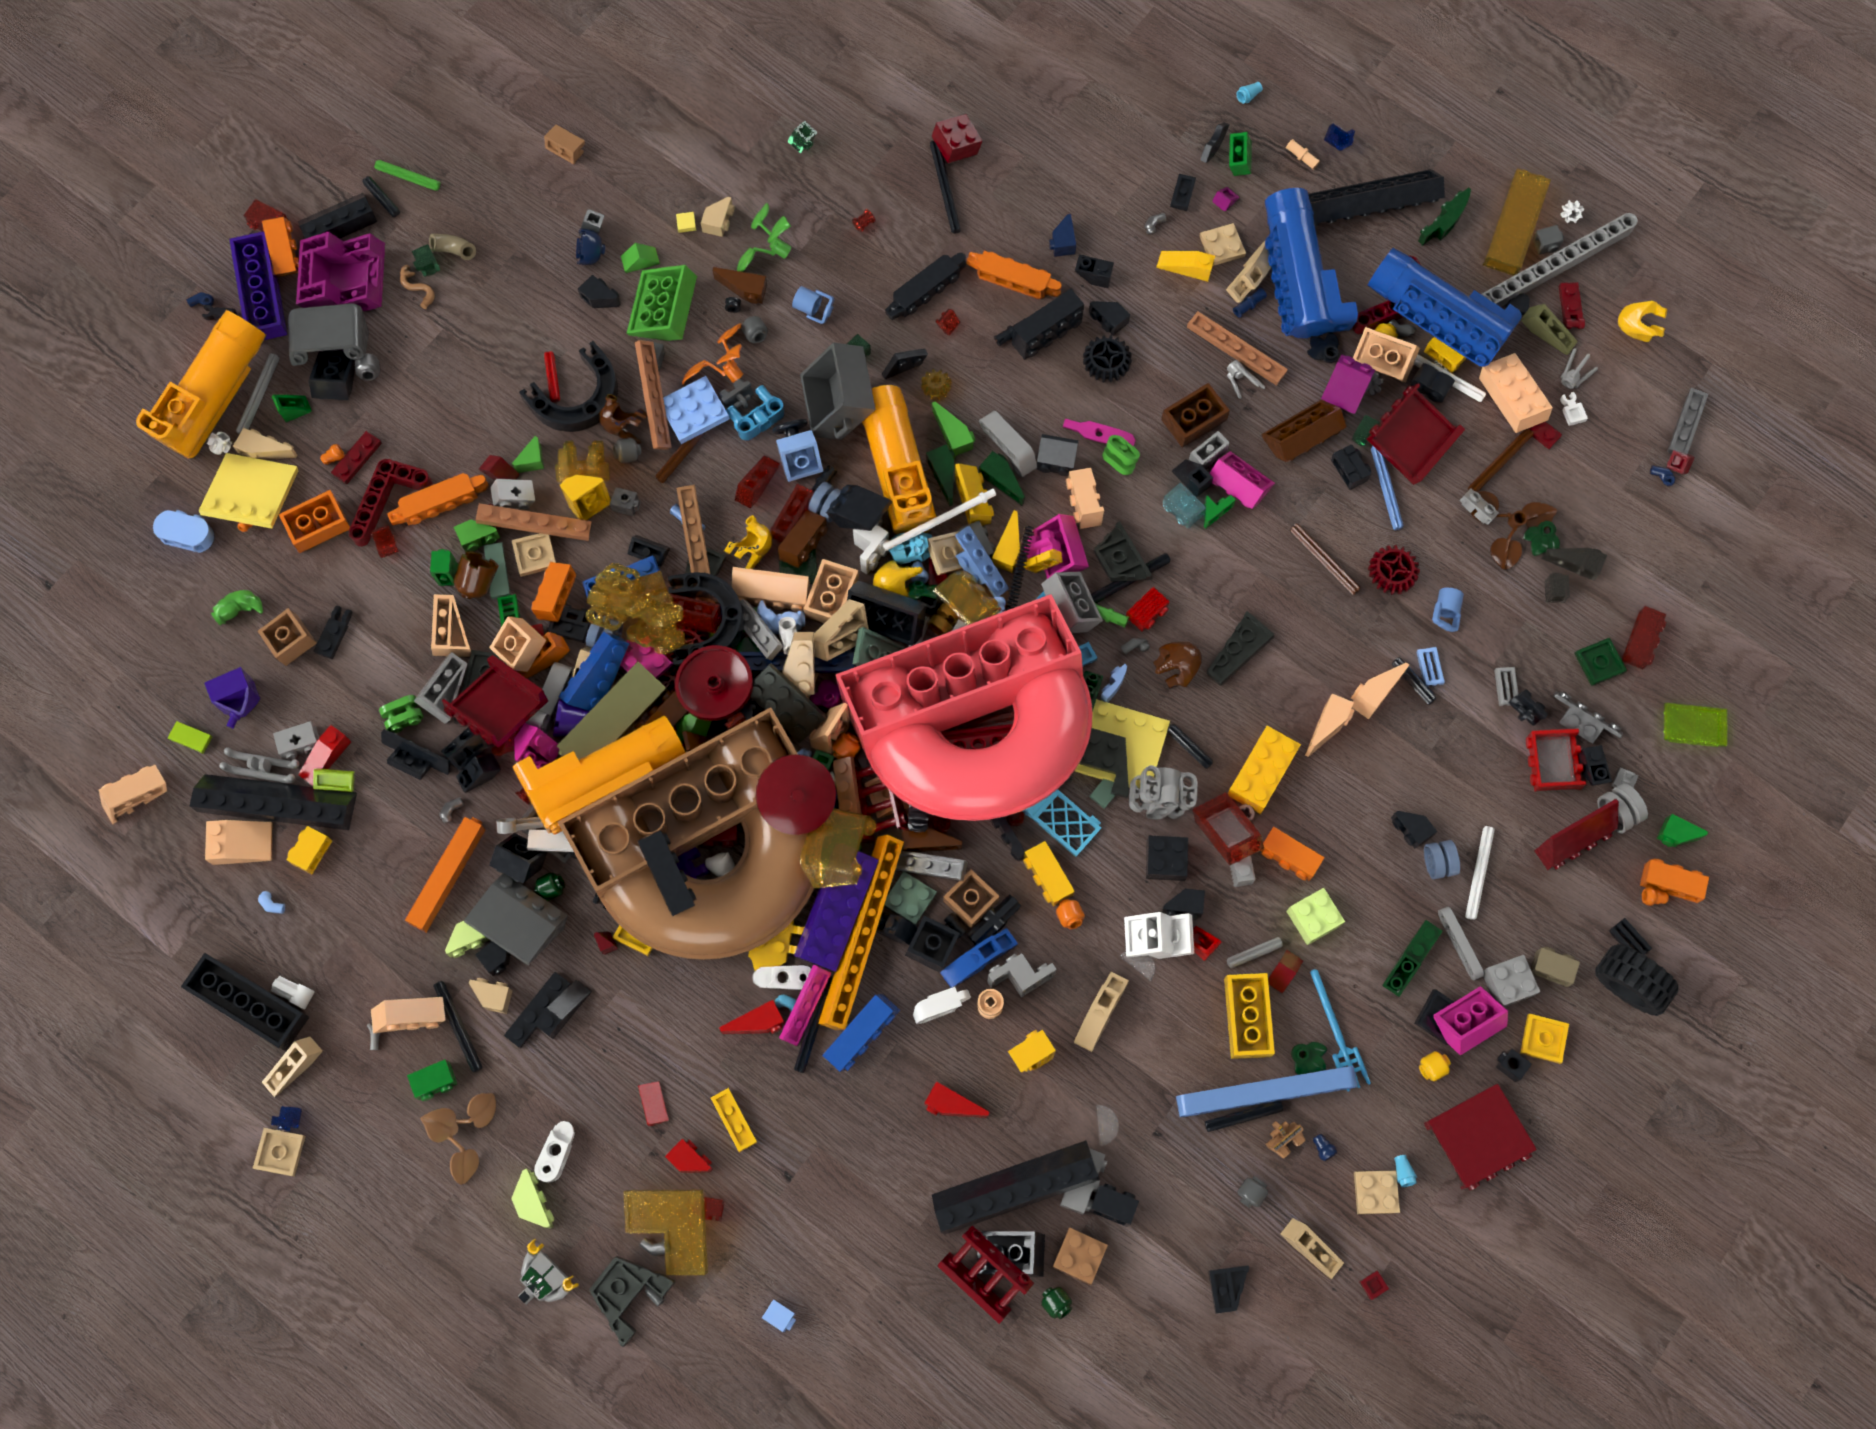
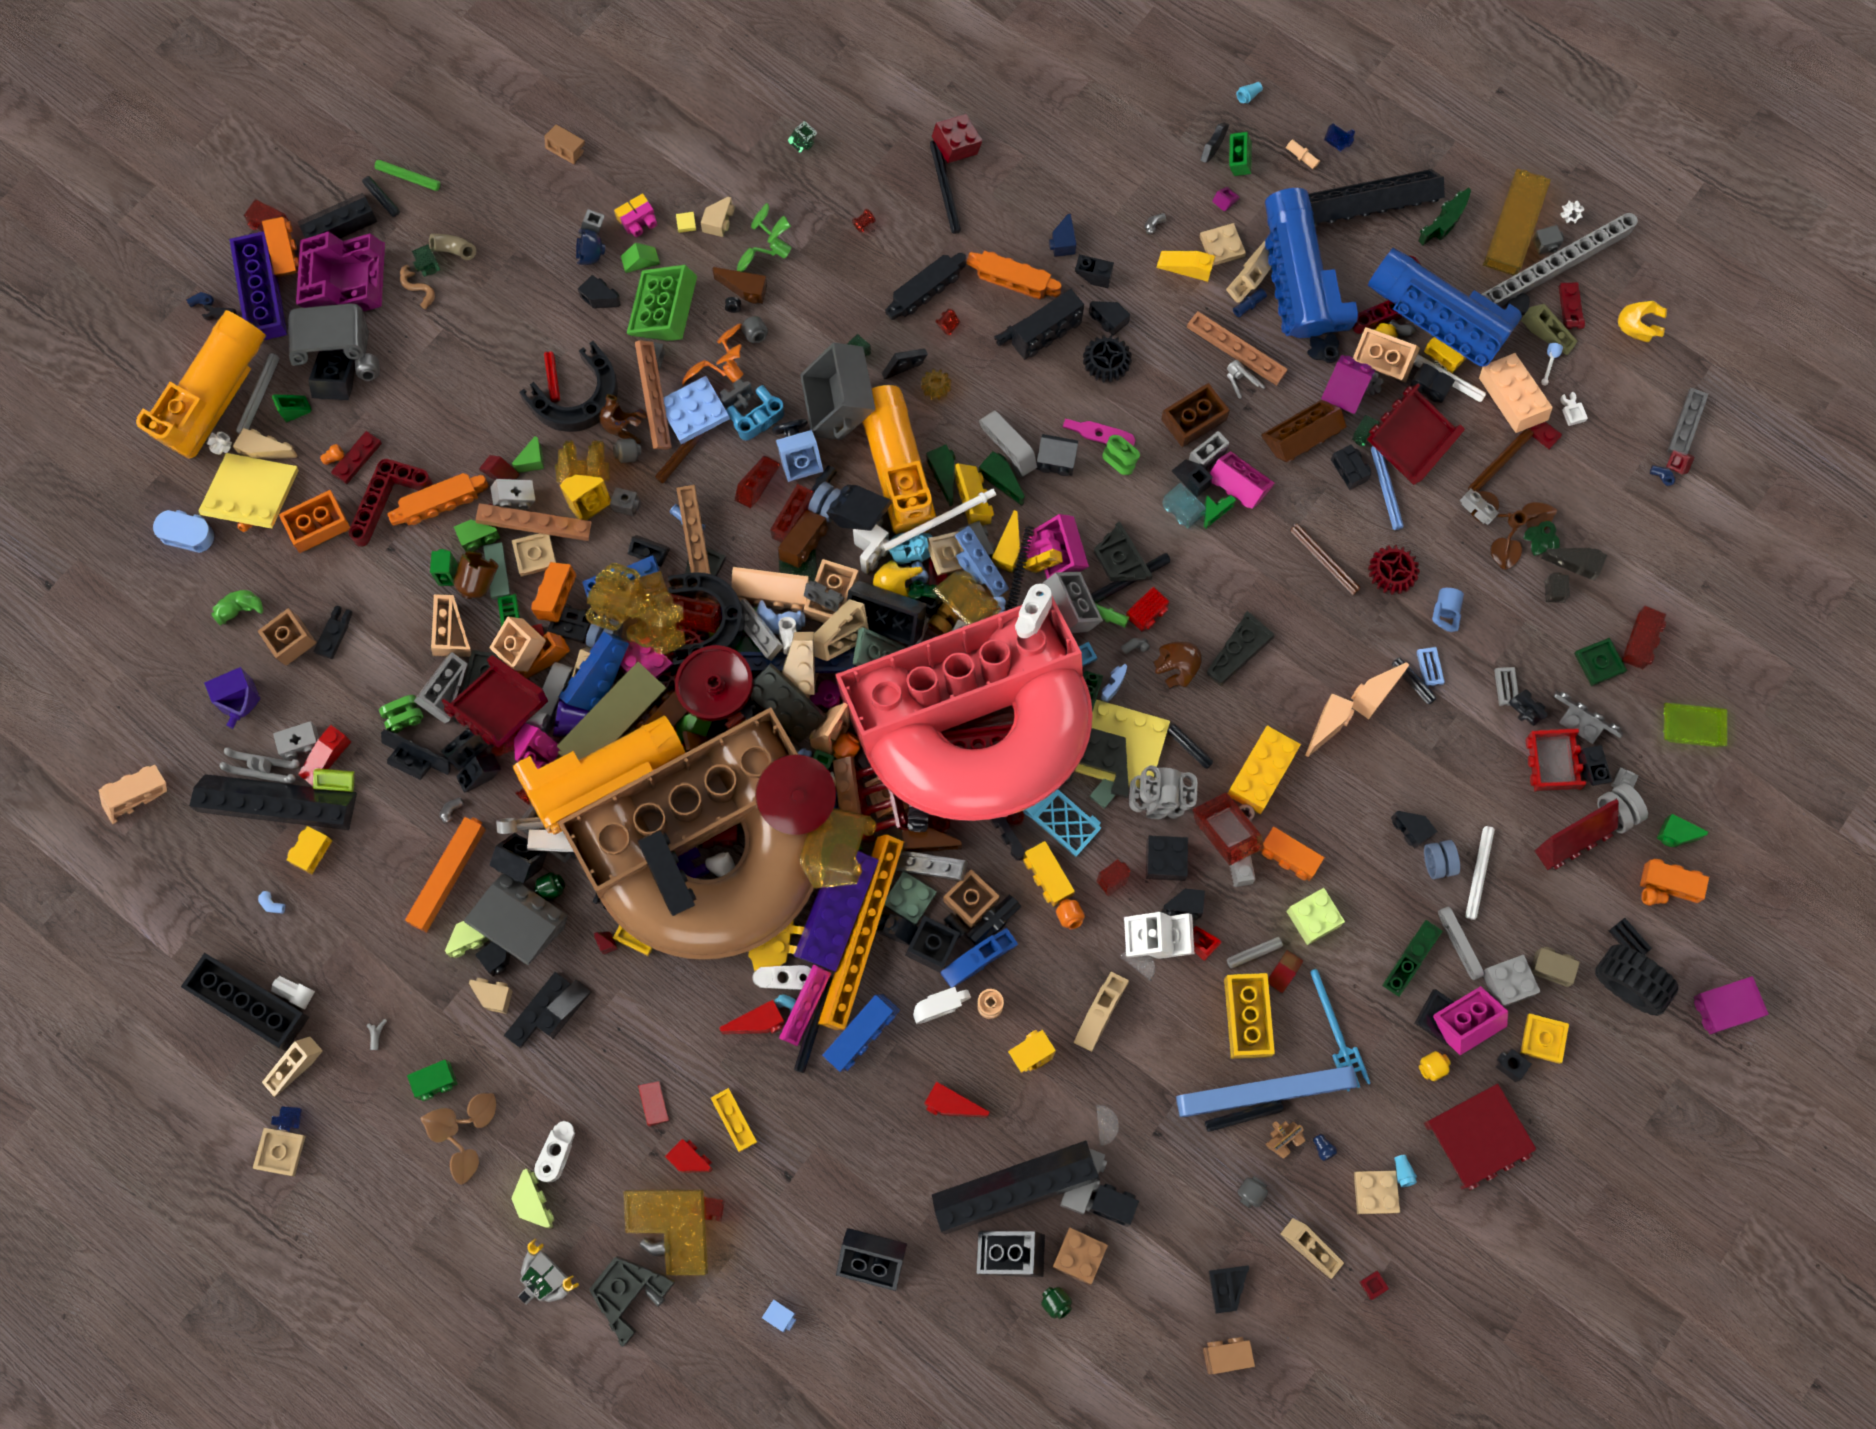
(190, 737): lime tile -> none
(238, 841): light nougat slope -> none
(384, 541): clear red bracket -> none
(408, 1014): light nougat wedge -> none
(458, 1027): black axle -> none
(636, 215): none -> dark pink hips
(756, 542): yellow piece -> none
(810, 301): medium blue piece -> none
(816, 592): none -> dark grey hinge
(871, 1259): none -> black slope
(954, 431): bright green slope -> none
(975, 1288): dark red fence -> none
(1021, 974): light grey bracket -> none
(1029, 623): none -> white piece
(1084, 498): light nougat wedge -> none
(1113, 877): none -> clear red brick
(1183, 192): black plate -> none
(1229, 1356): none -> medium nougat brick
(1312, 1059): dark green plate -> none
(1554, 350): none -> hinge
(1572, 378): light grey plant -> none
(1730, 1005): none -> magenta slope

